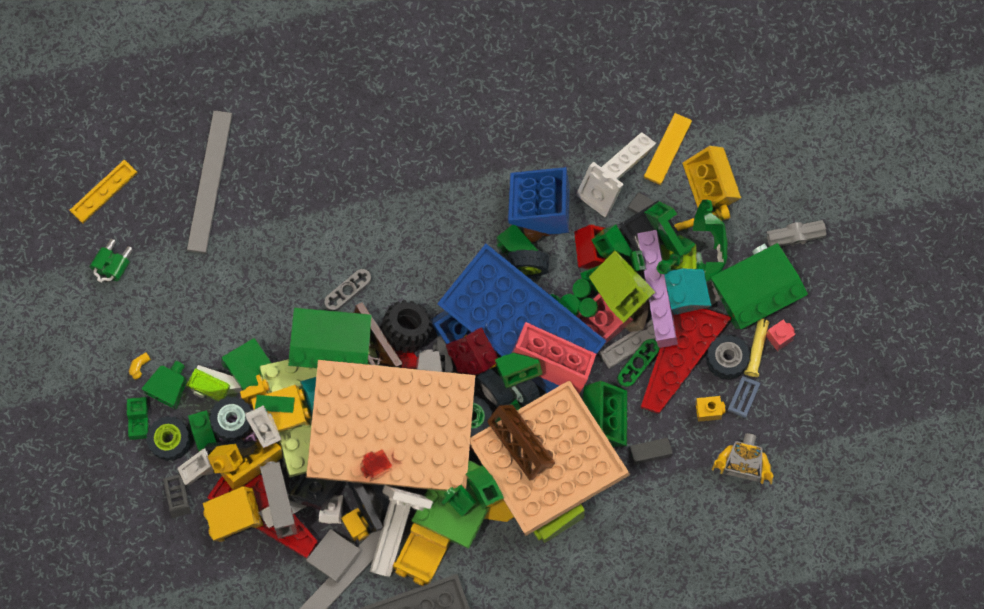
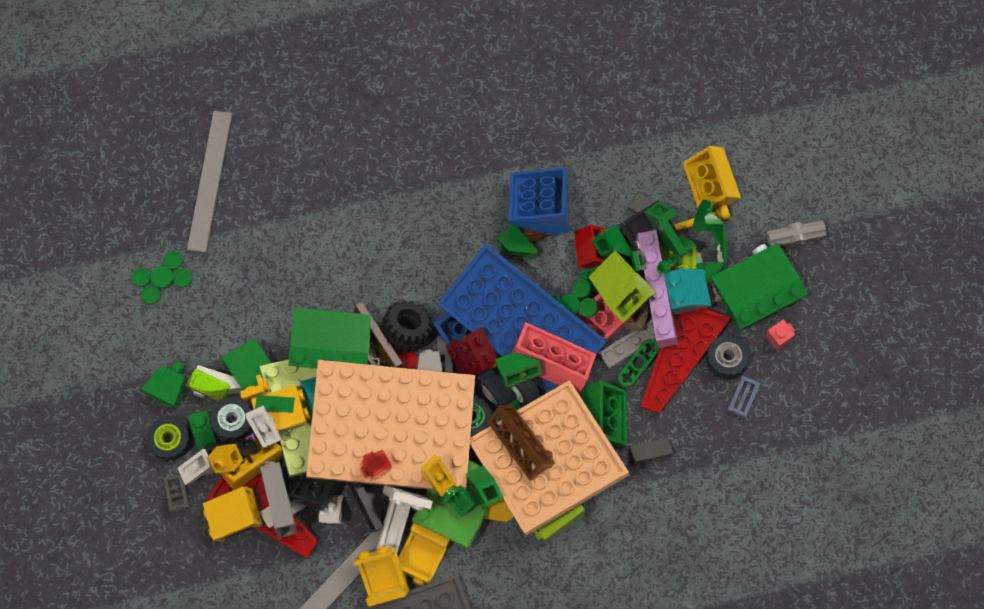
(103, 191): yellow tile -> none
(109, 263): green piece -> none
(136, 364): yellow arm -> none
(137, 418): green slope -> none
(162, 277): none -> green piece
(333, 556): light grey tile -> none
(355, 525): yellow brick -> none
(362, 285): light grey beam -> none
(382, 575): none -> yellow panel
(437, 475): none -> yellow slope
(530, 262): black wheel -> none
(602, 185): white bracket -> none
(667, 149): yellow tile -> none
(709, 408): yellow brick -> none
(745, 461): torso -> none
(757, 348): light yellow pin -> none

